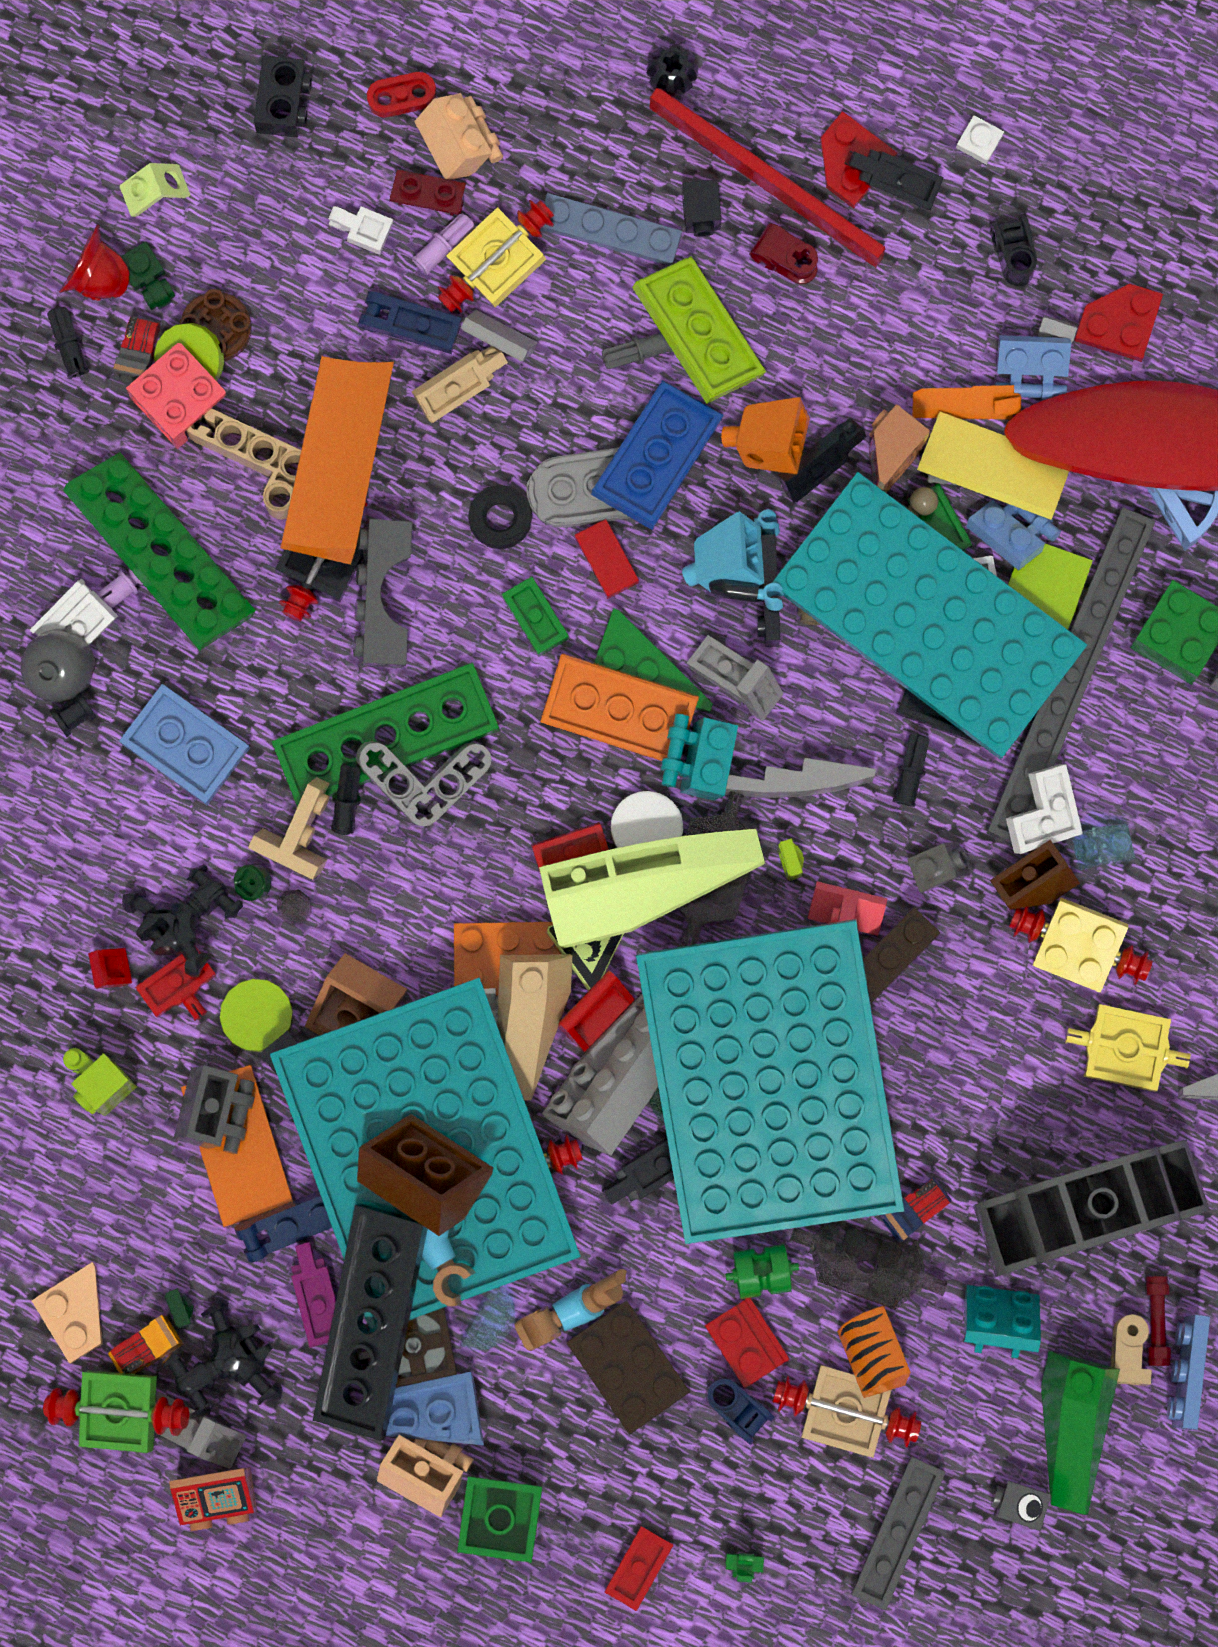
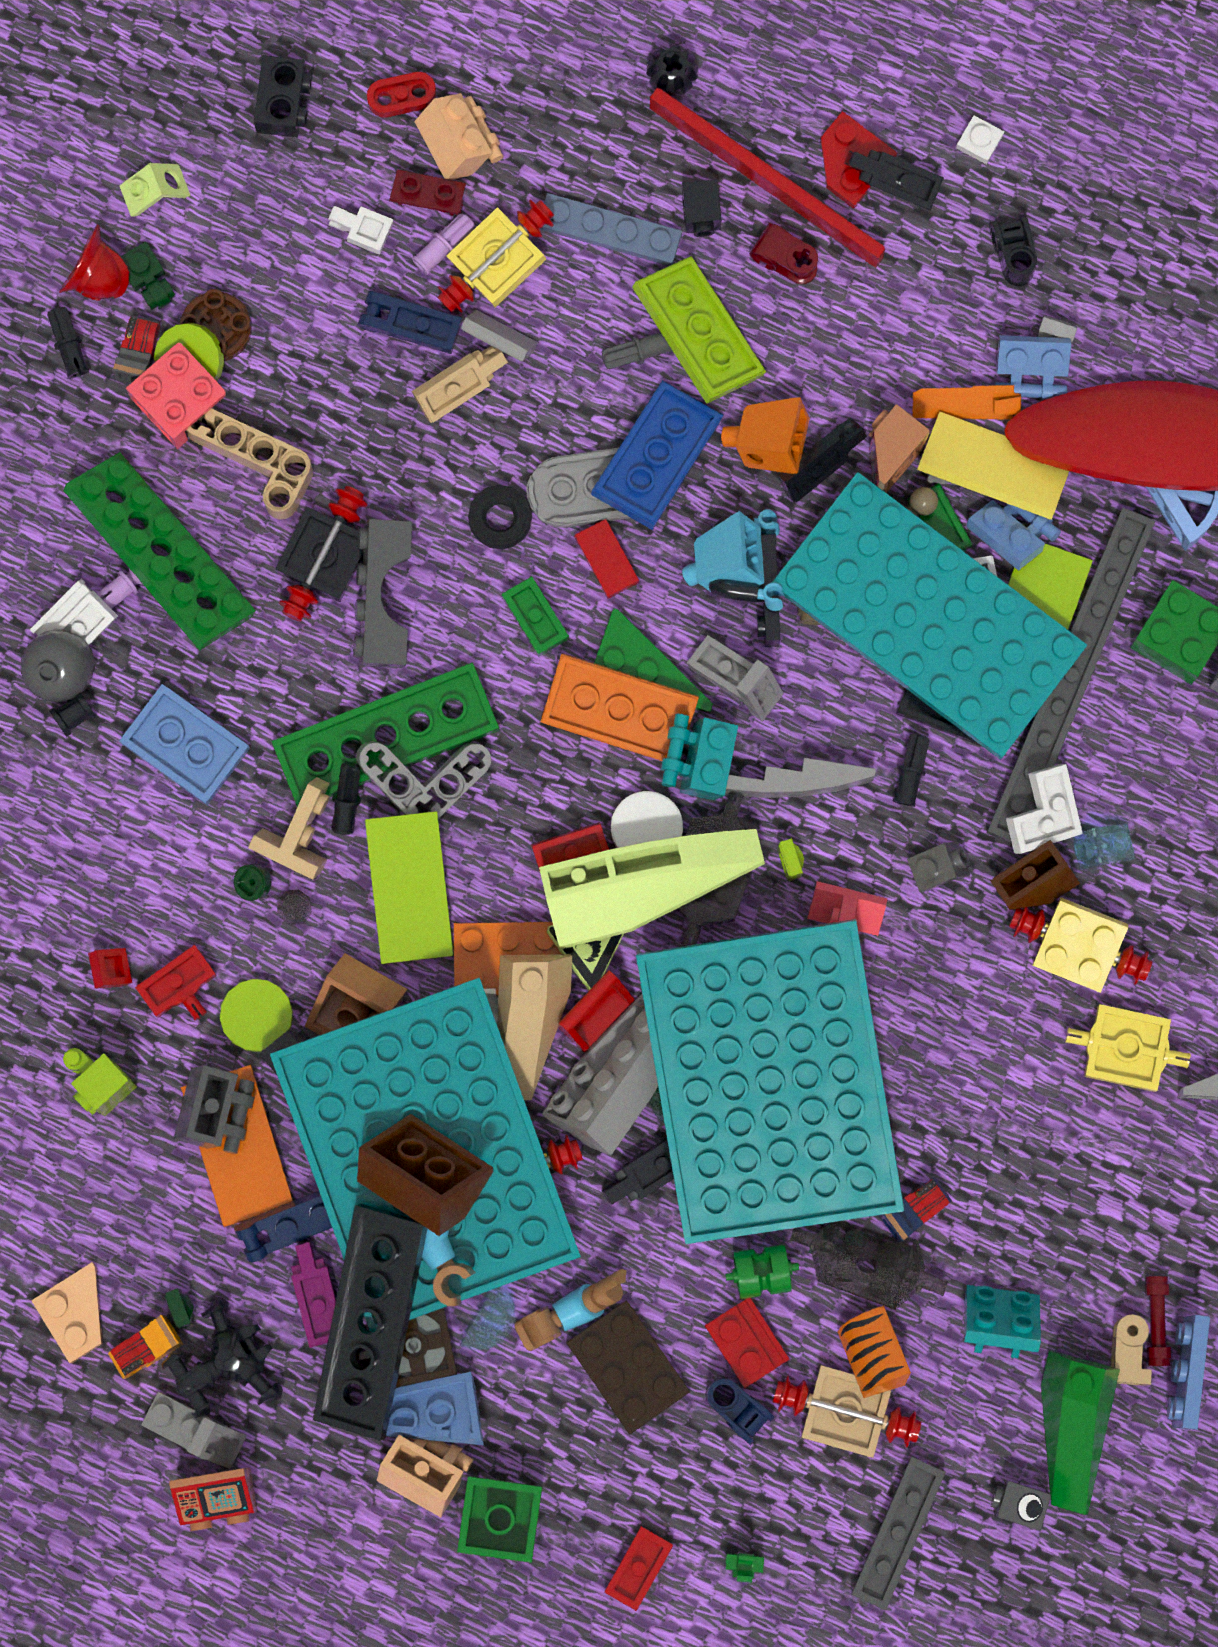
(117, 1411): bright green plate -> none
(174, 924): black piece -> none
(336, 458): orange arch -> none
(409, 887): none -> lime tile
(897, 952): dark brown brick -> none
(1091, 1207): dark grey brick -> none
(1120, 321): red plate -> none

